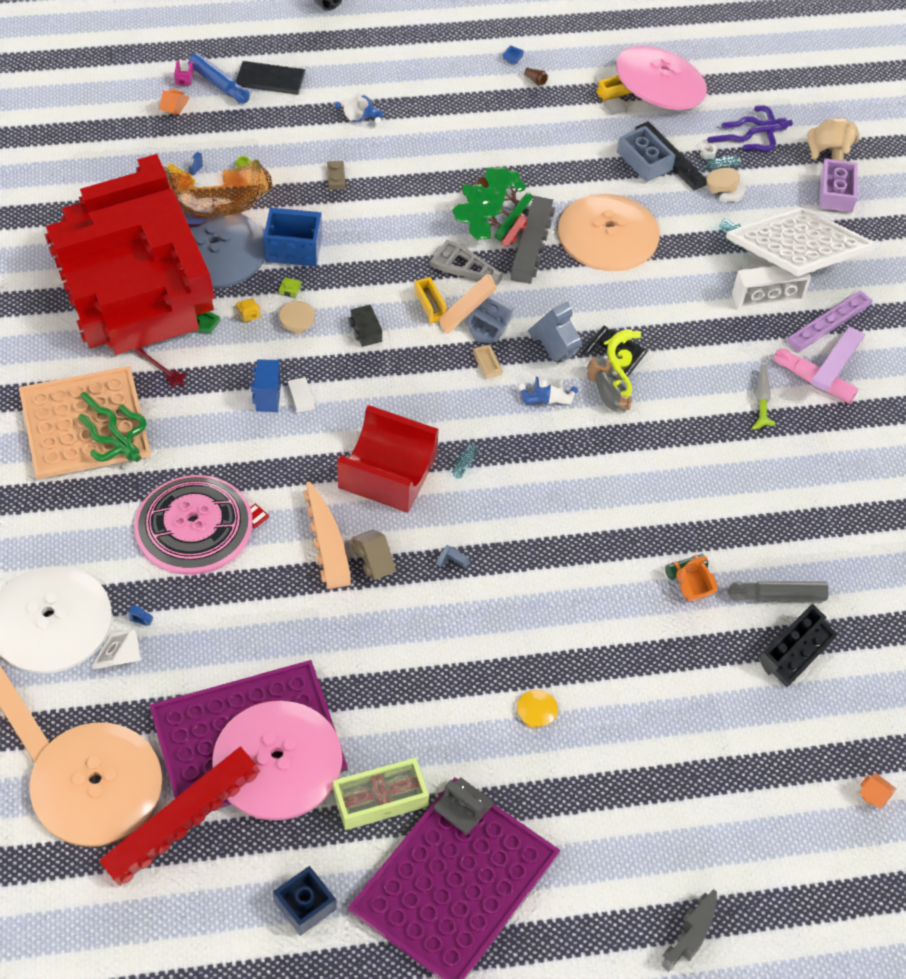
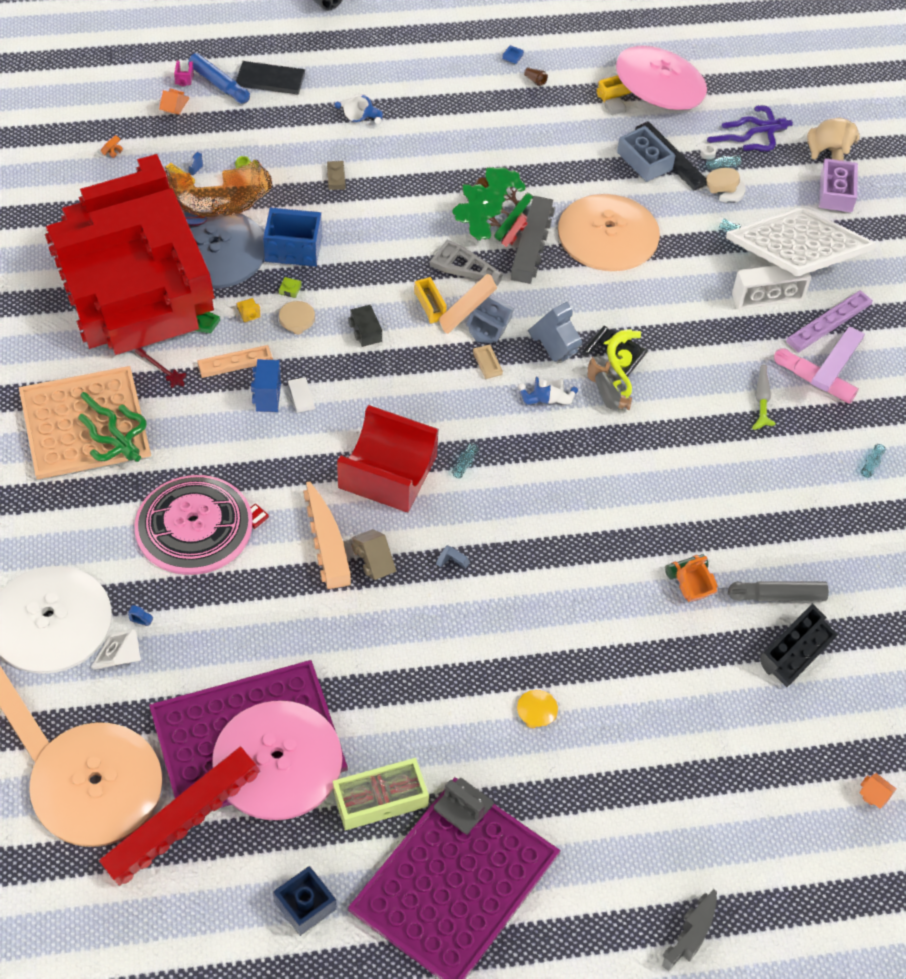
(112, 145): none -> orange tile
(233, 361): none -> light nougat tile
(873, 460): none -> clear light blue pin

